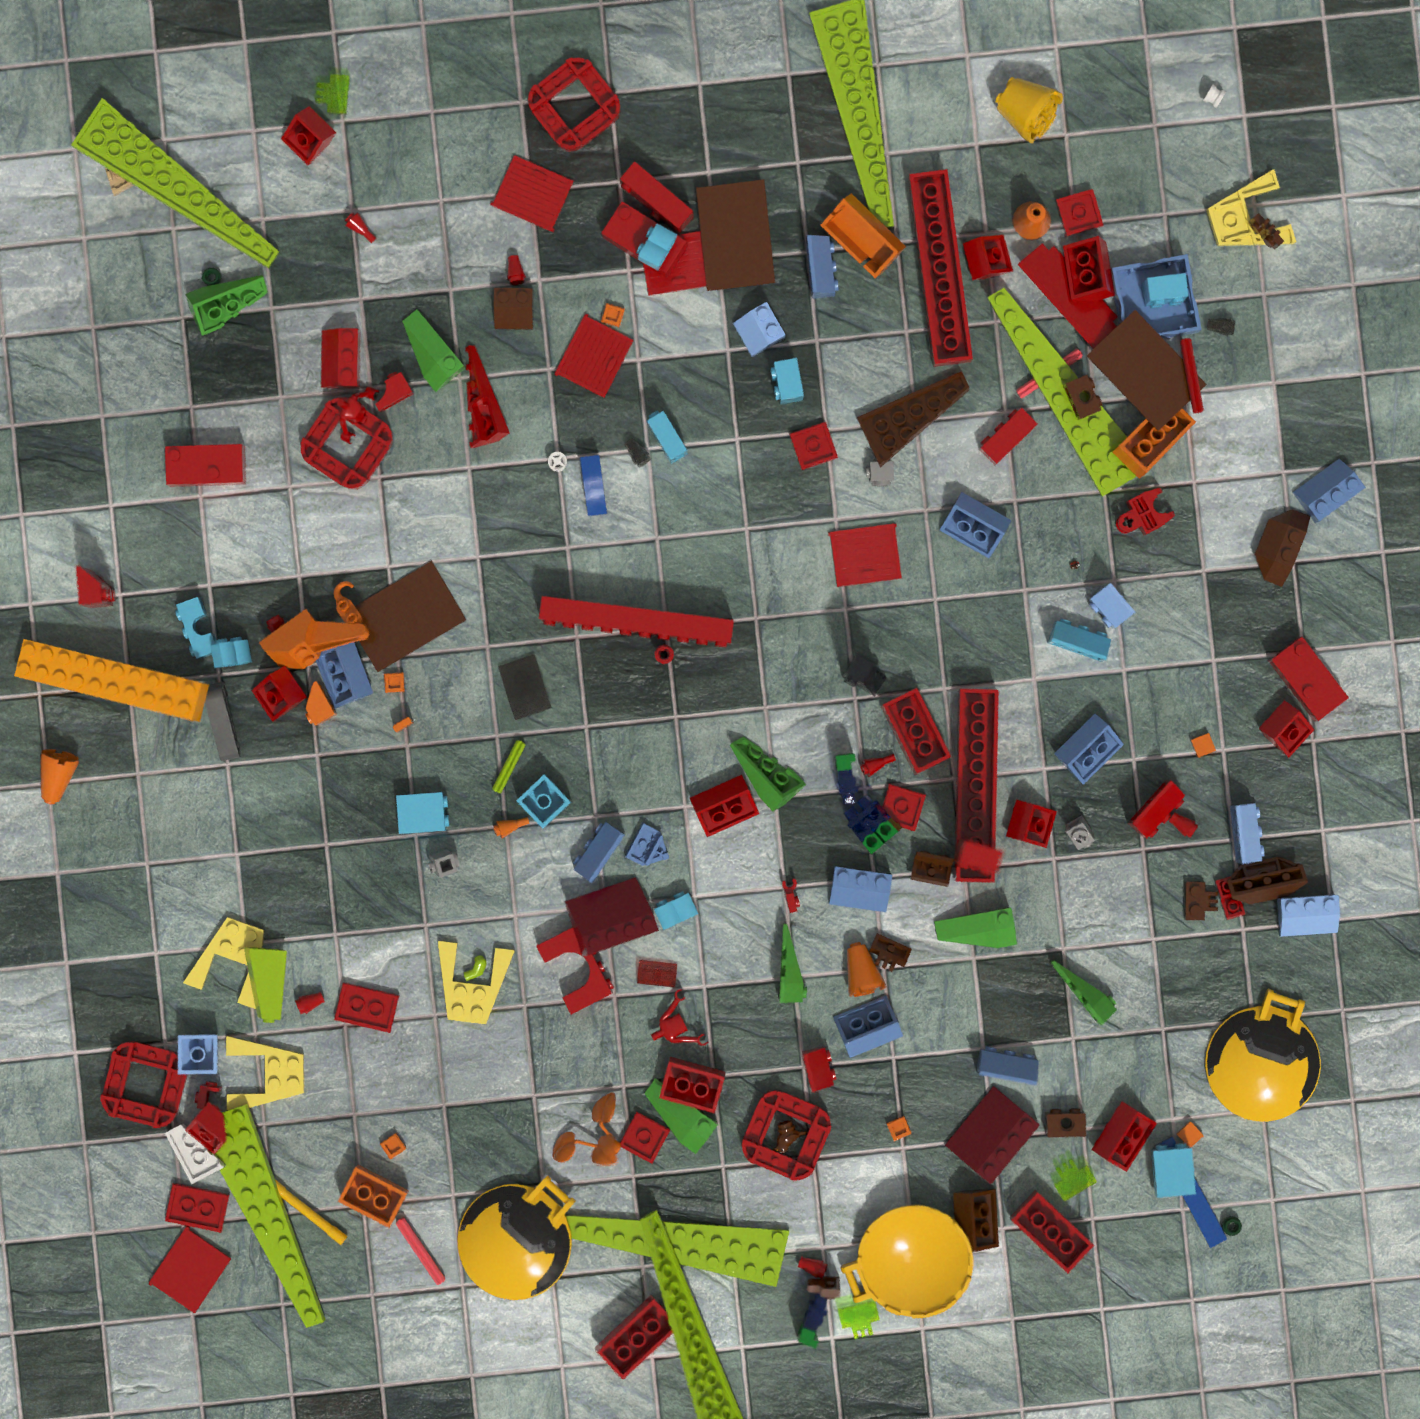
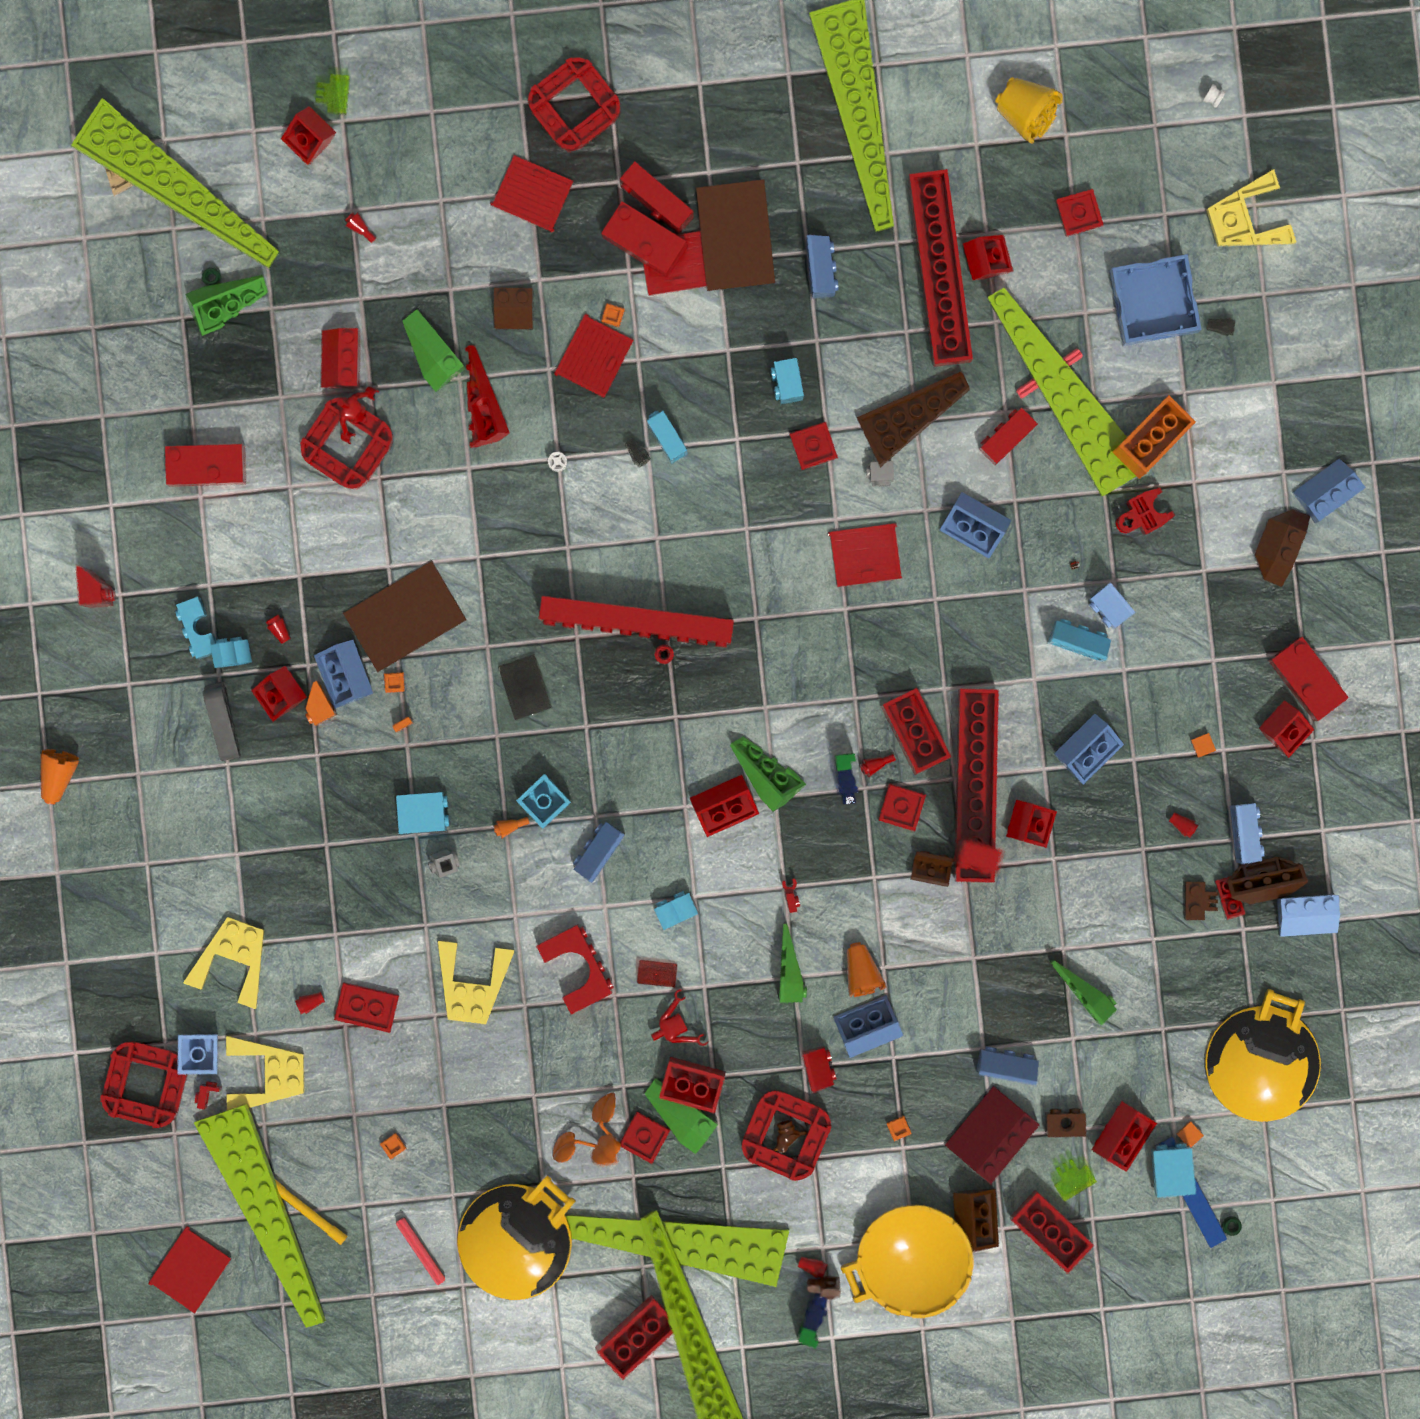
(111, 680): light orange brick -> none
(193, 1156): white wing -> none
(197, 1207): red tile -> none
(209, 1128): red slope -> none
(267, 978): lime slope -> none
(303, 637): orange slope -> none
(373, 1196): orange brick -> none
(396, 391): red arch -> none
(478, 968): lime arm -> none
(508, 766): lime axle -> none
(515, 271): red cone -> none
(593, 485): blue slope -> none
(610, 916): dark red slope -> none
(647, 846): medium blue slope -> none
(657, 246): medium azure brick -> none
(759, 329): light blue slope -> none
(859, 1317): clear neon green hinge -> none
(860, 889): medium blue slope -> none
(863, 235): orange piece -> none
(864, 675): black wedge -> none
(872, 825): clear blue hips -> none
(889, 952): reddish brown hinge -> none
(985, 928): bright green wedge -> none
(1031, 220): orange cone -> none
(1049, 273): red slope -> none
(1080, 833): light grey brick -> none
(1081, 408): reddish brown brick -> none
(1089, 270): red slope -> none
(1144, 369): reddish brown piece -> none
(1157, 809): red slope -> none
(1165, 290): medium azure brick -> none
(1191, 375): red axle -> none
(1267, 231): reddish brown hinge -> none

